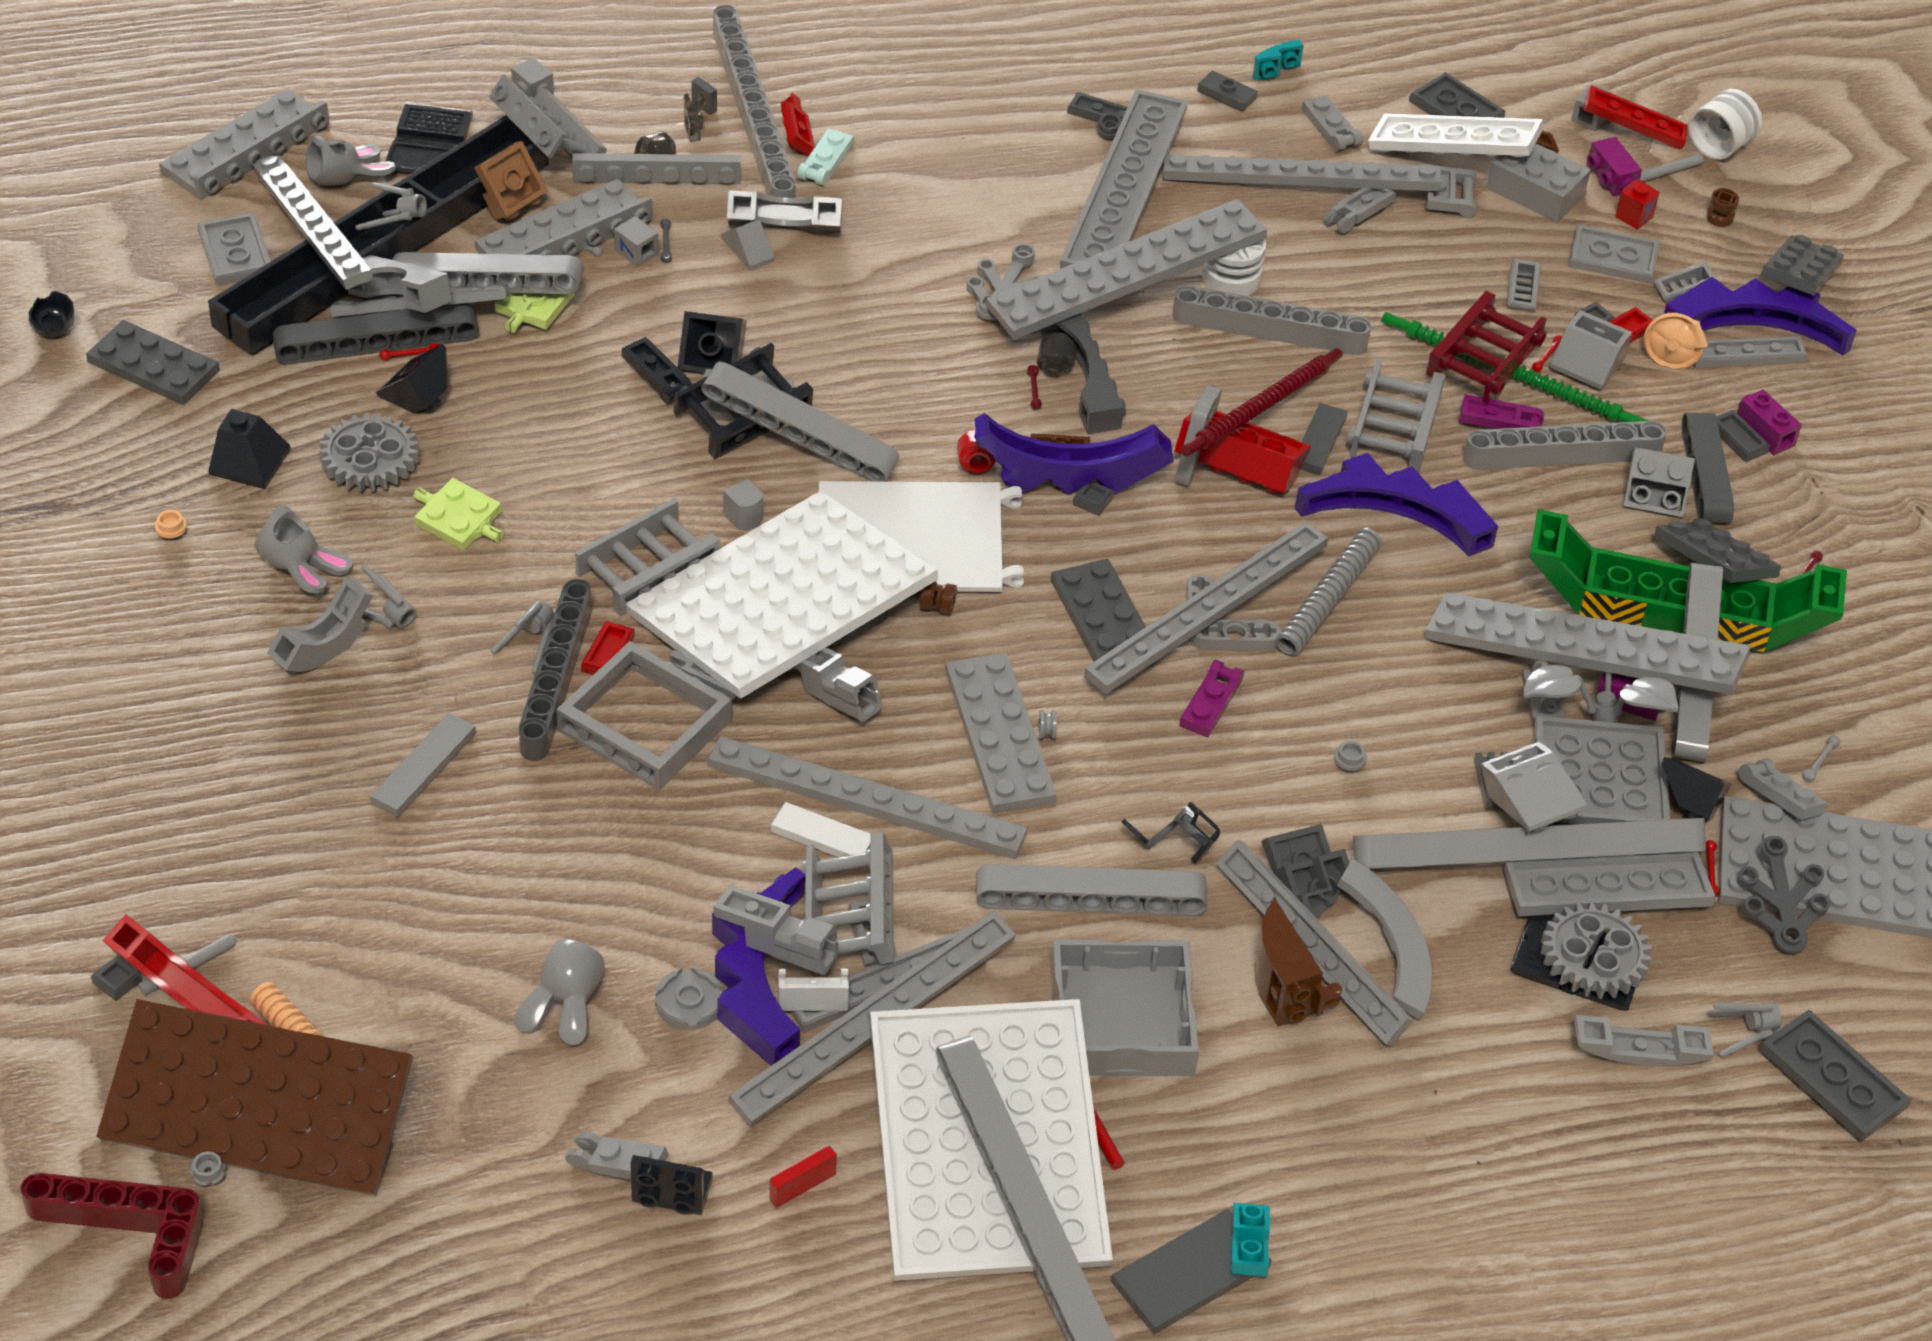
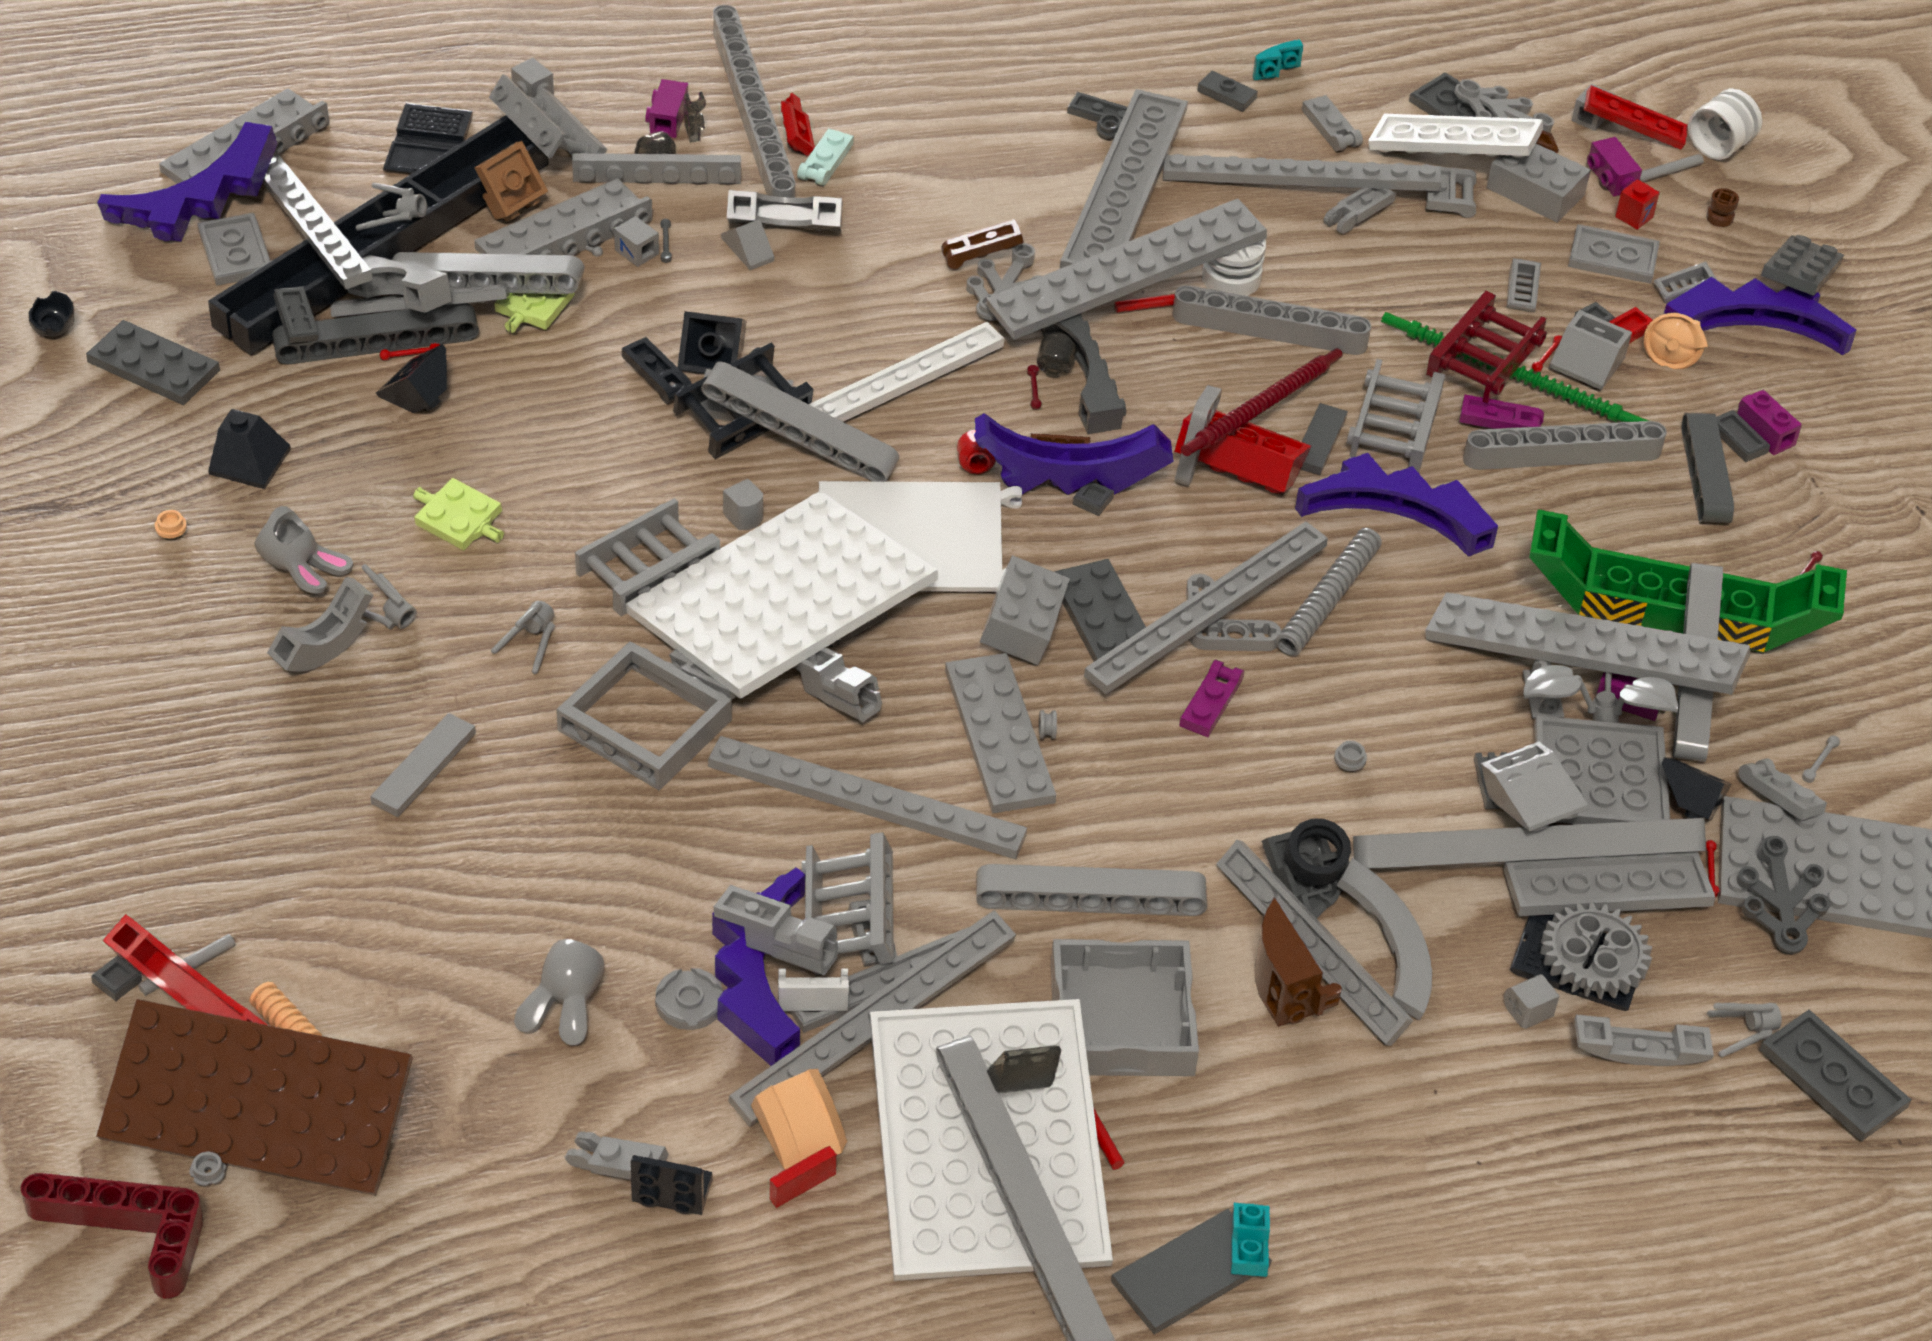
(204, 194): none -> dark purple arch
(296, 314): none -> dark grey plate
(339, 161): light grey piece -> none
(369, 452): light grey gear -> none
(555, 669): dark grey beam -> none
(607, 643): red tile -> none
(667, 107): none -> magenta brick
(710, 94): dark grey tile -> none
(799, 1118): none -> light nougat slope
(819, 831): white tile -> none
(911, 373): none -> white plate
(939, 597): reddish brown wheel -> none
(981, 243): none -> reddish brown plate
(1024, 610): none -> light grey brick
(1025, 1069): none -> clear smoke slope
(1144, 303): none -> red bar
(1187, 820): black piece -> none
(1324, 829): none -> black tyre
(1472, 94): none -> light grey plant
(1531, 1001): none -> light grey piece
(1658, 482): light grey slope -> none
(1717, 548): dark grey plate -> none
(1752, 352): light grey tile -> none

